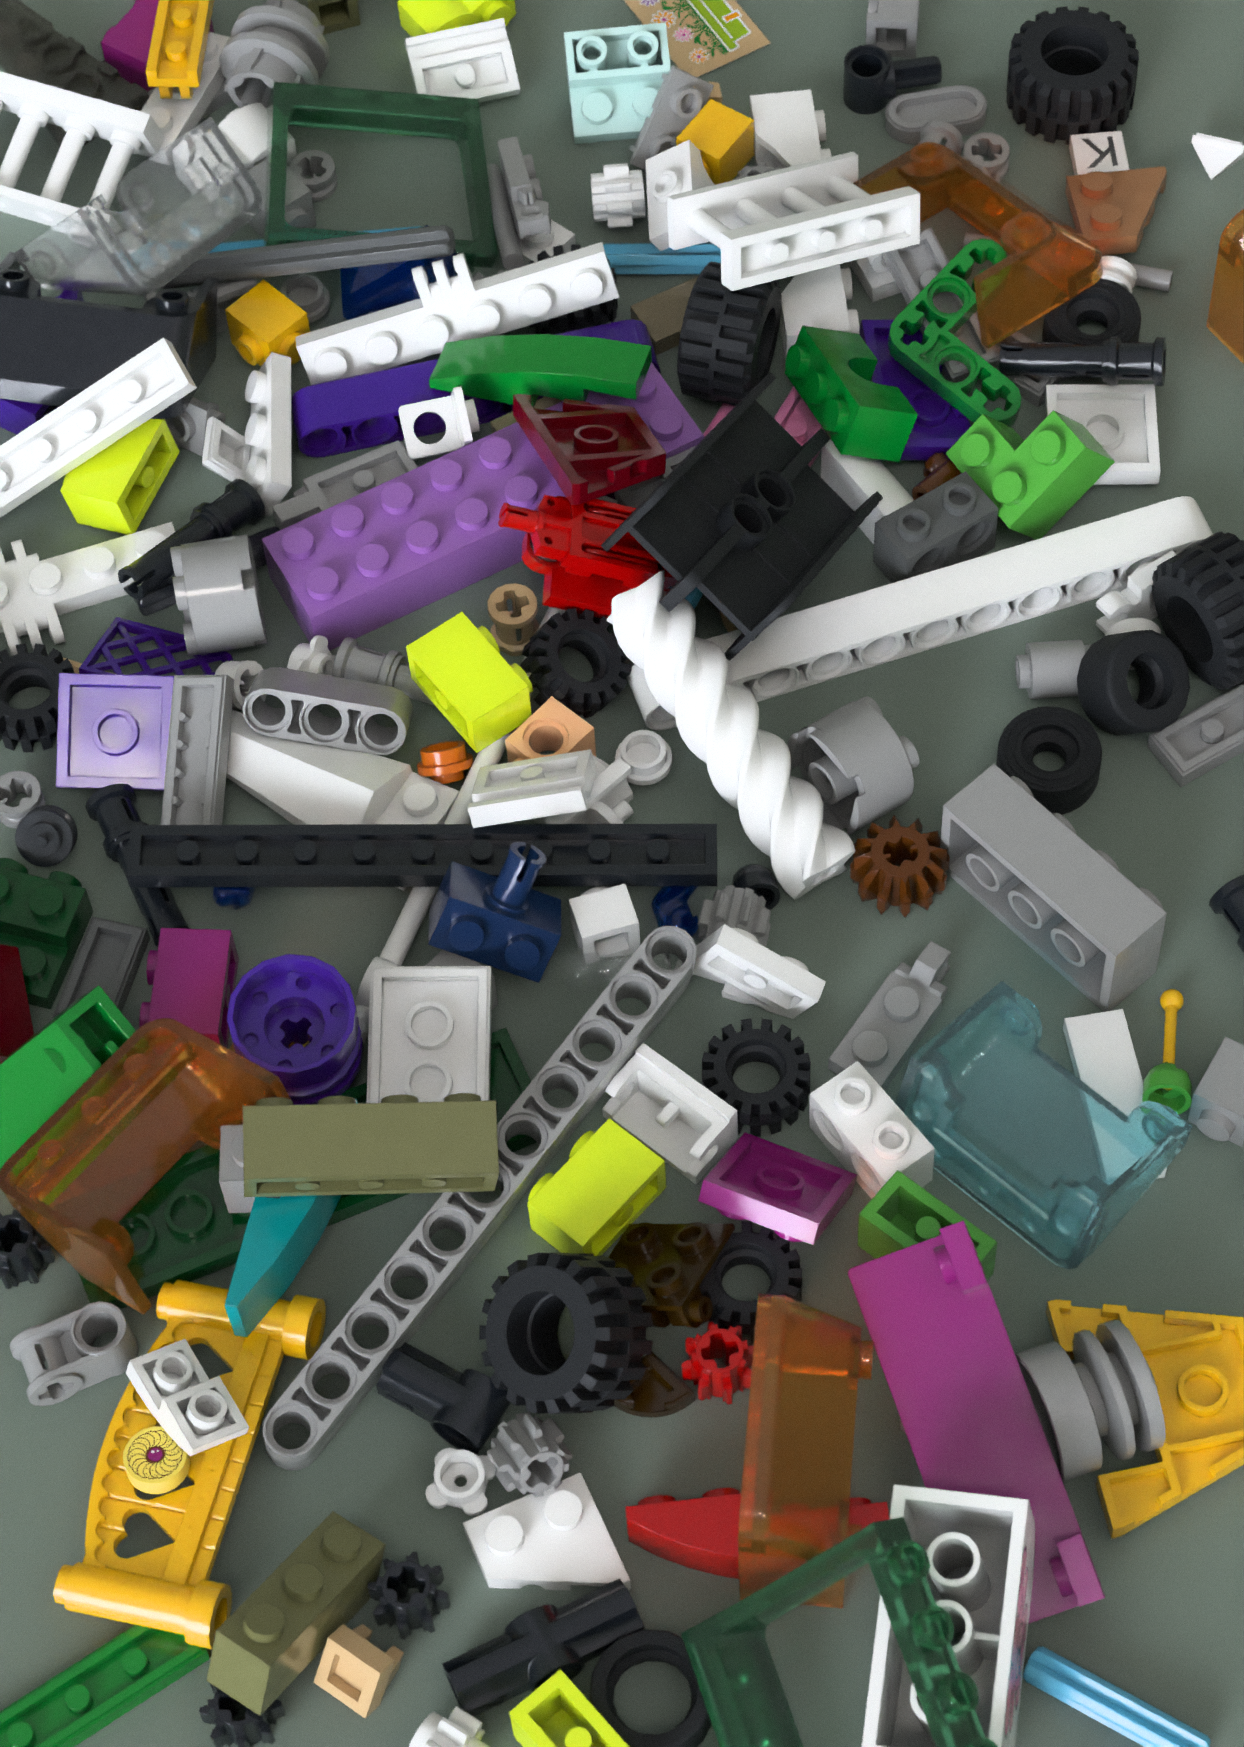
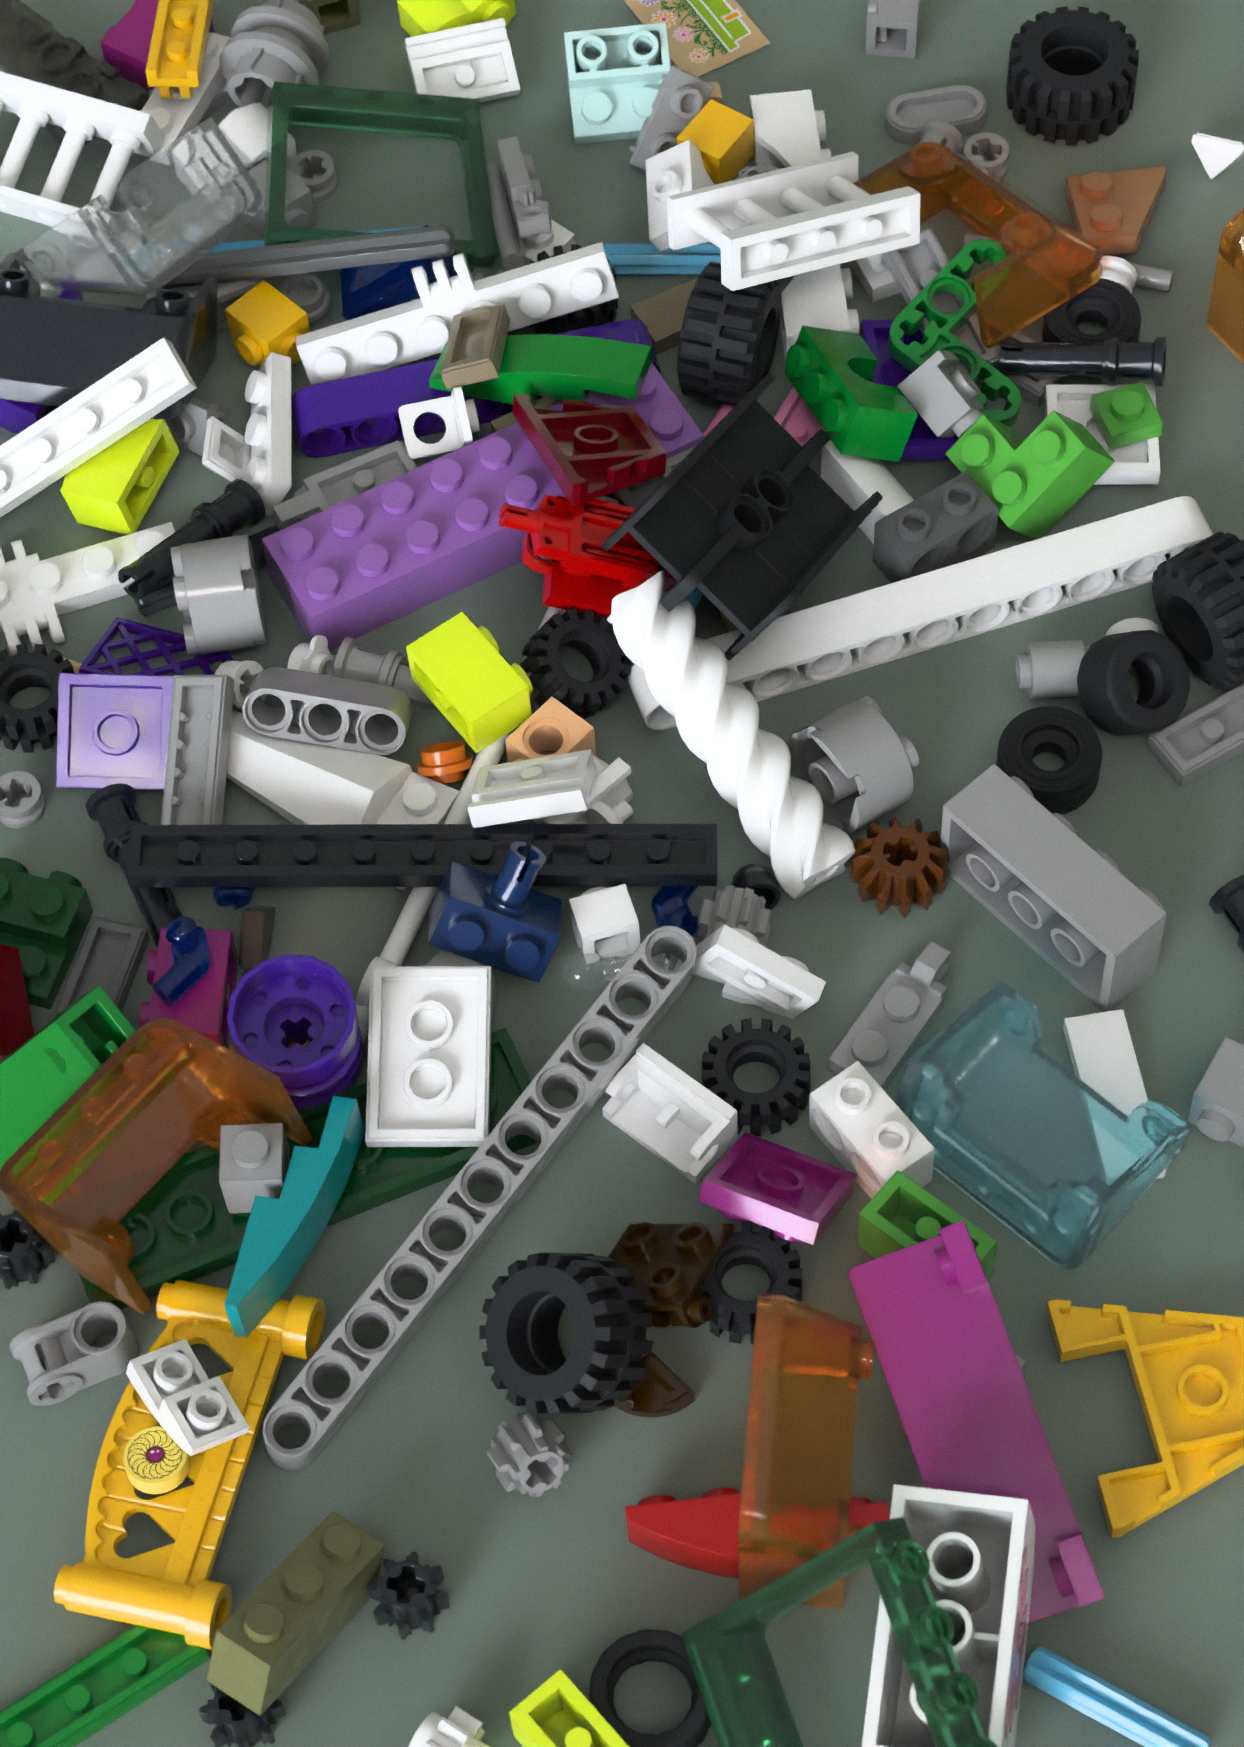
(46, 836): black wheel -> none
(189, 957): none -> clear blue arm
(255, 935): none -> dark brown tile
(356, 1669): tan tile -> none
(370, 1146): olive brick -> none
(457, 1404): black piece -> none
(460, 1463): white plate -> none
(475, 346): none -> dark tan tile
(506, 622): tan bush -> none
(540, 1645): black piece -> none
(546, 1541): white wing -> none
(596, 1191): neon yellow brick -> none
(618, 195): white gear -> none
(646, 755): white plate -> none
(704, 1370): red gear -> none
(874, 78): black axle -> none
(936, 472): reddish brown arm -> none
(943, 395): none -> light grey brick
(1098, 152): white tile -> none
(1100, 1395): light grey wheel -> none
(1126, 415): none -> bright green plate
(1135, 600): white plate -> none
(1173, 1082): bright green hinge -> none

